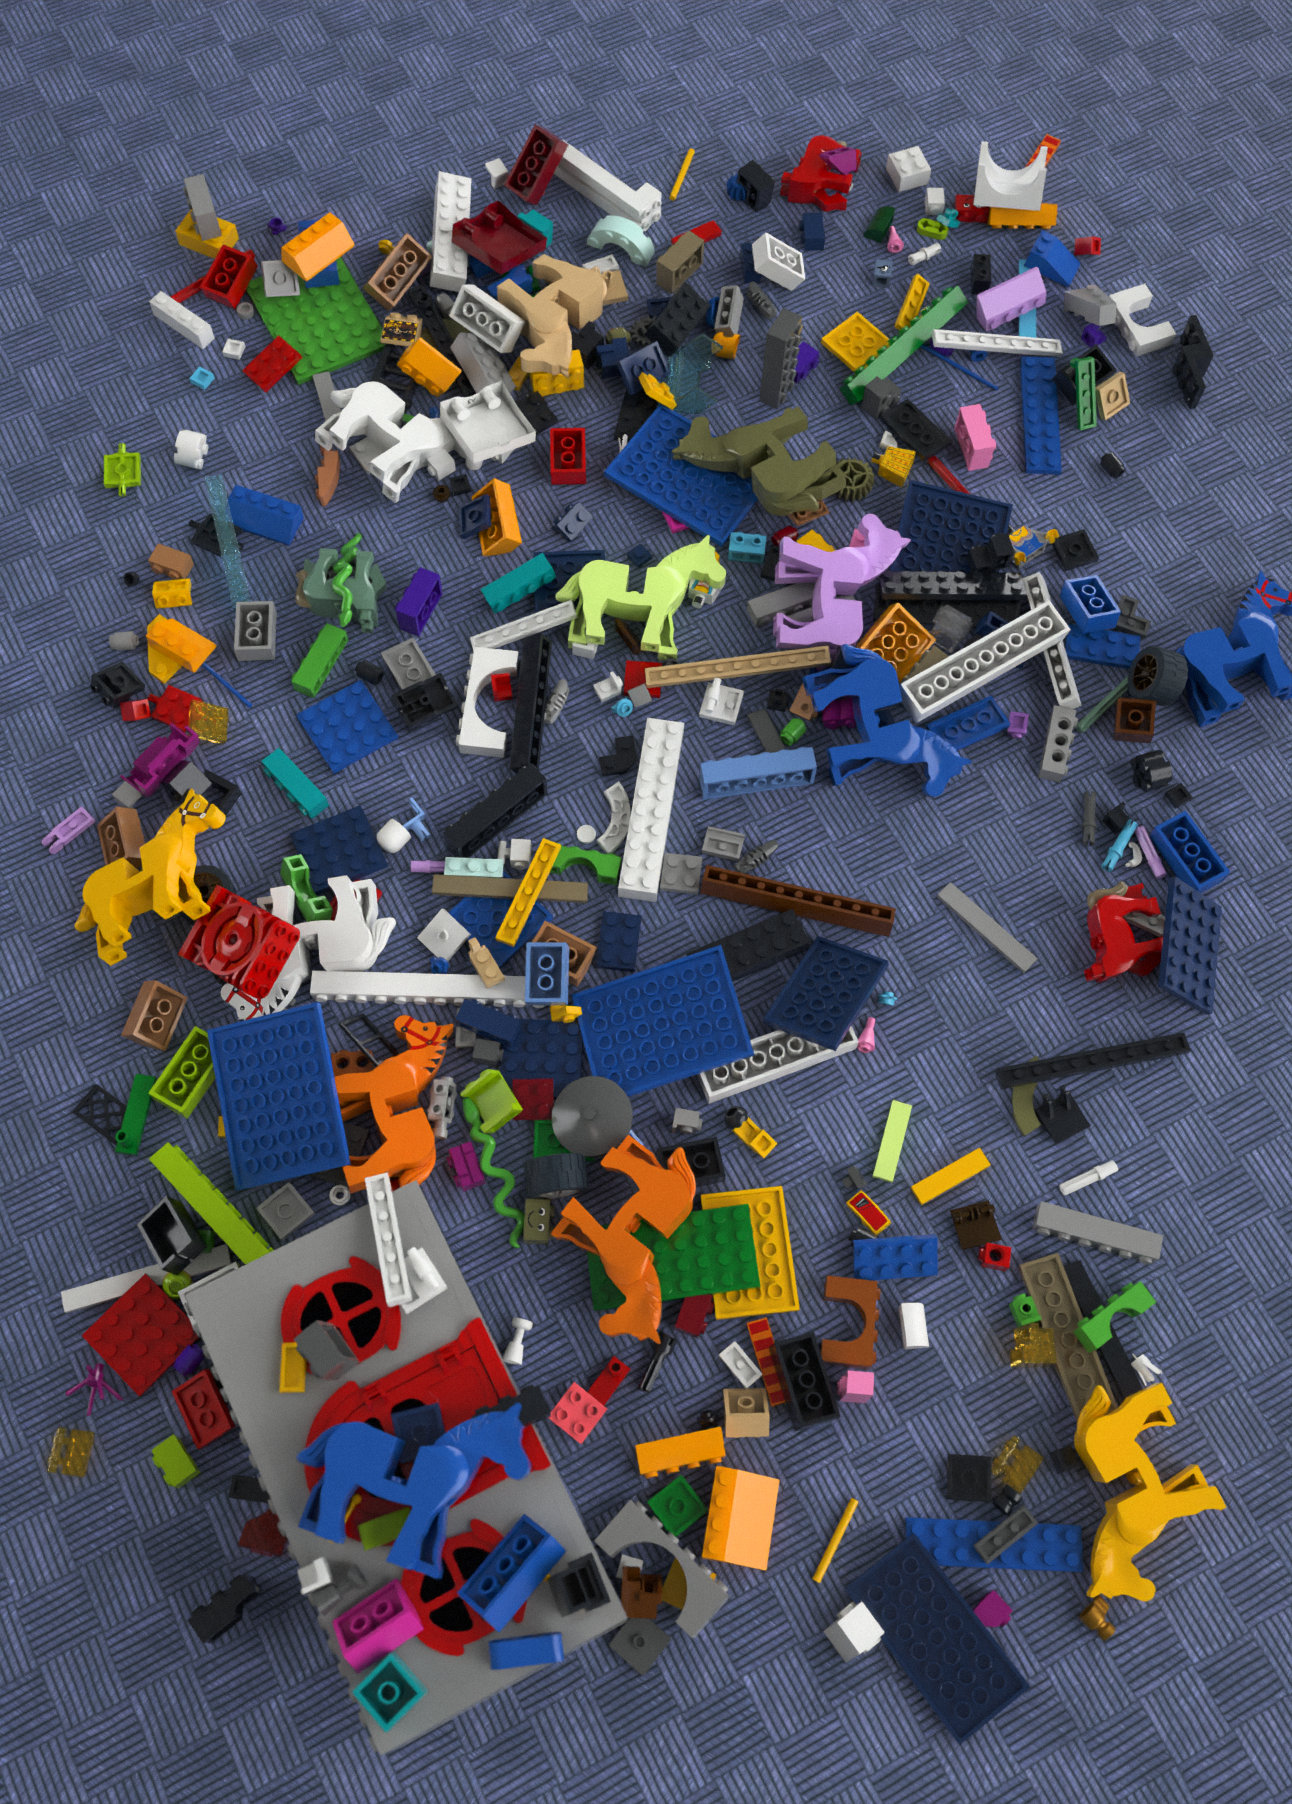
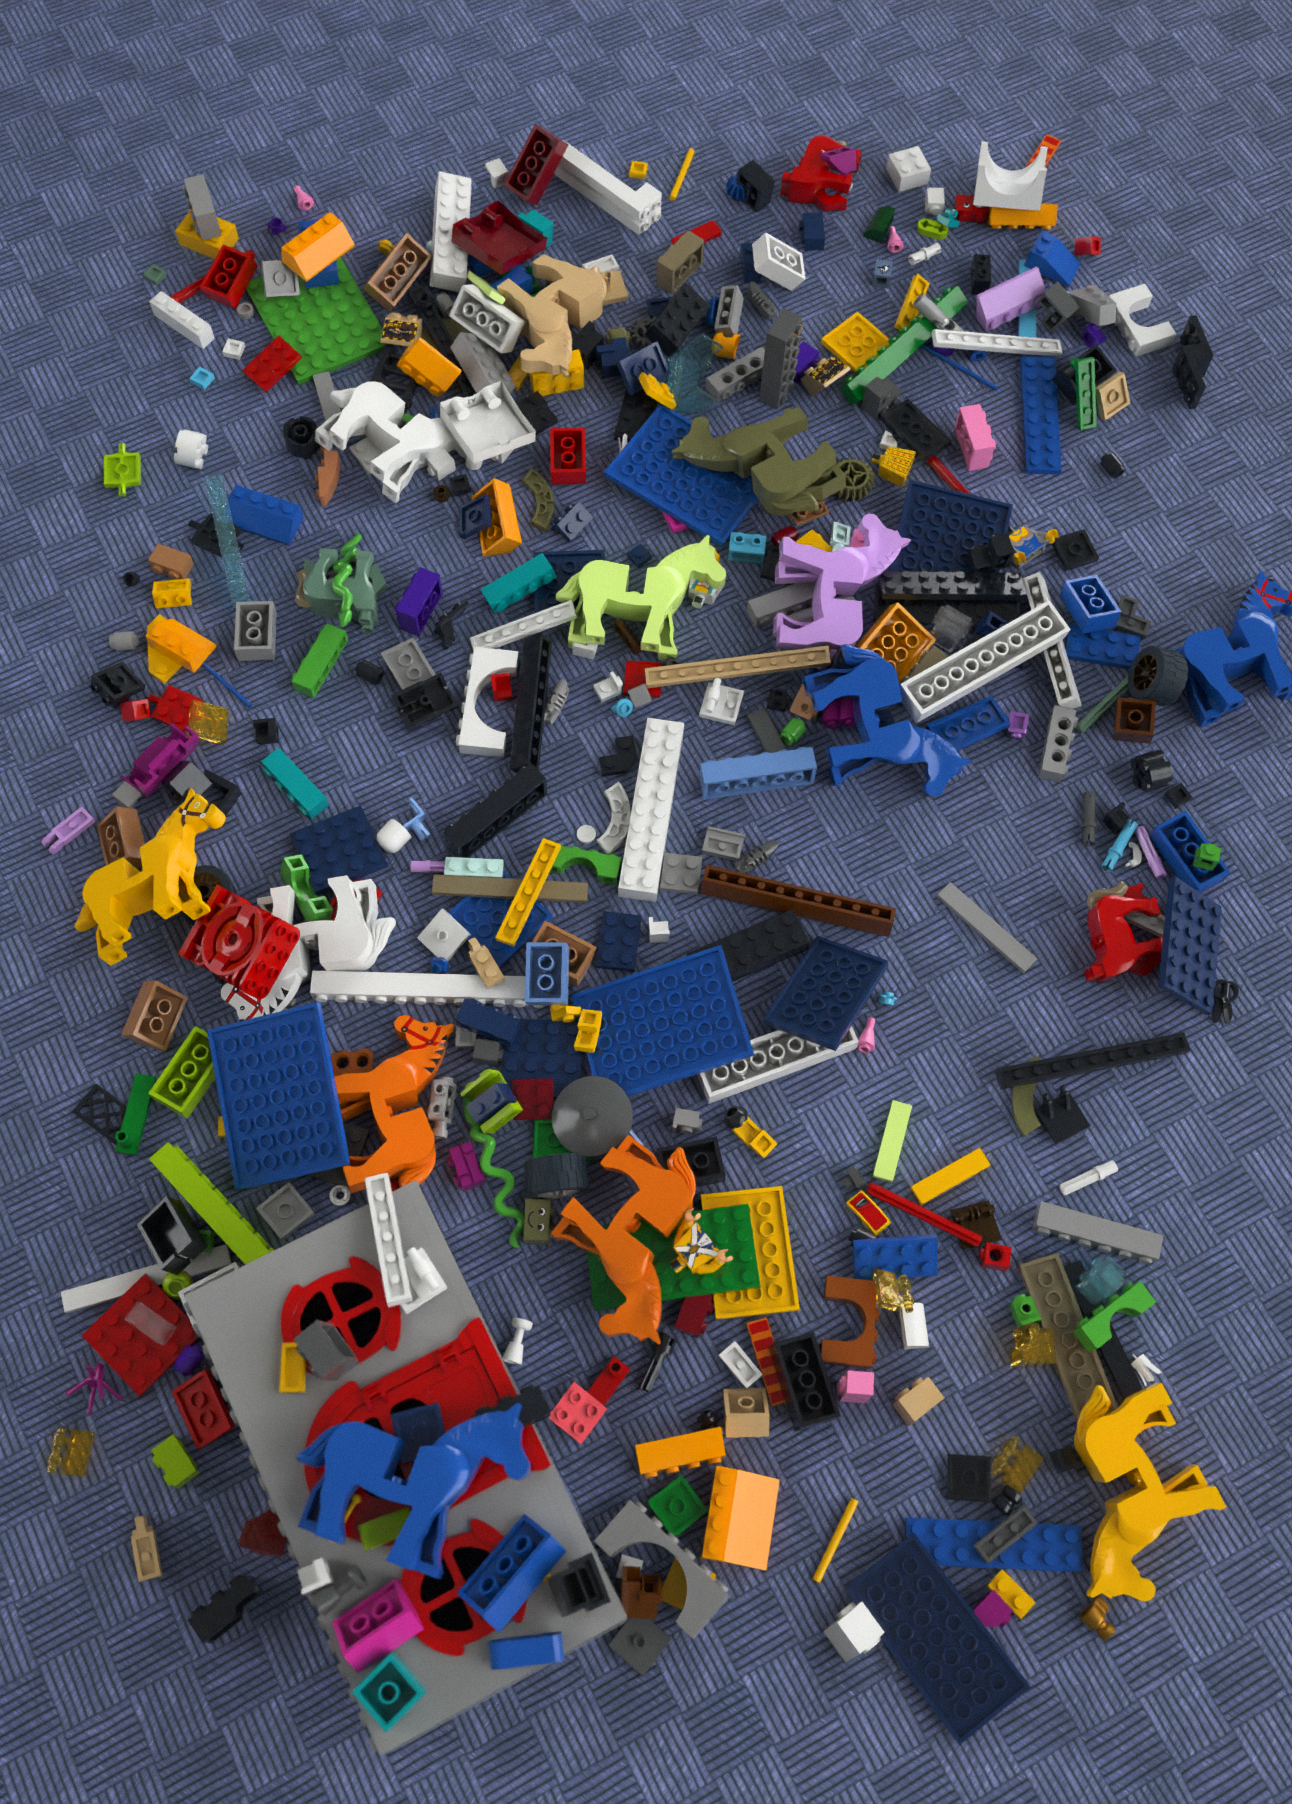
(145, 1550): none -> tan hinge
(150, 1323): none -> clear brick
(154, 274): none -> sand green tile
(248, 1489): black tile -> none
(266, 731): none -> black panel
(300, 437): none -> black brick
(305, 202): none -> bright pink cone
(347, 726): blue plate -> none
(378, 1035): black window -> none
(444, 625): none -> black plate
(485, 287): none -> yellowish green tile
(490, 1102): none -> dark blue brick
(518, 853): white brick -> none
(544, 499): none -> olive tile
(589, 1030): none -> yellow slope
(625, 234): light aqua brick -> none
(638, 170): none -> yellow tile
(658, 931): none -> white panel
(696, 1248): none -> torso
(736, 375): none -> light grey brick
(823, 375): none -> slope
(839, 536): none -> light aqua plate
(887, 1291): none -> clear yellow plate
(917, 1401): none -> tan brick
(924, 1214): none -> red axle
(935, 314): none -> light grey piece
(1011, 1593): none -> yellow plate
(1058, 306): none -> dark grey brick
(1101, 1280): none -> clear light blue brick
(1207, 852): none -> bright green brick
(1224, 1004): none -> black piece

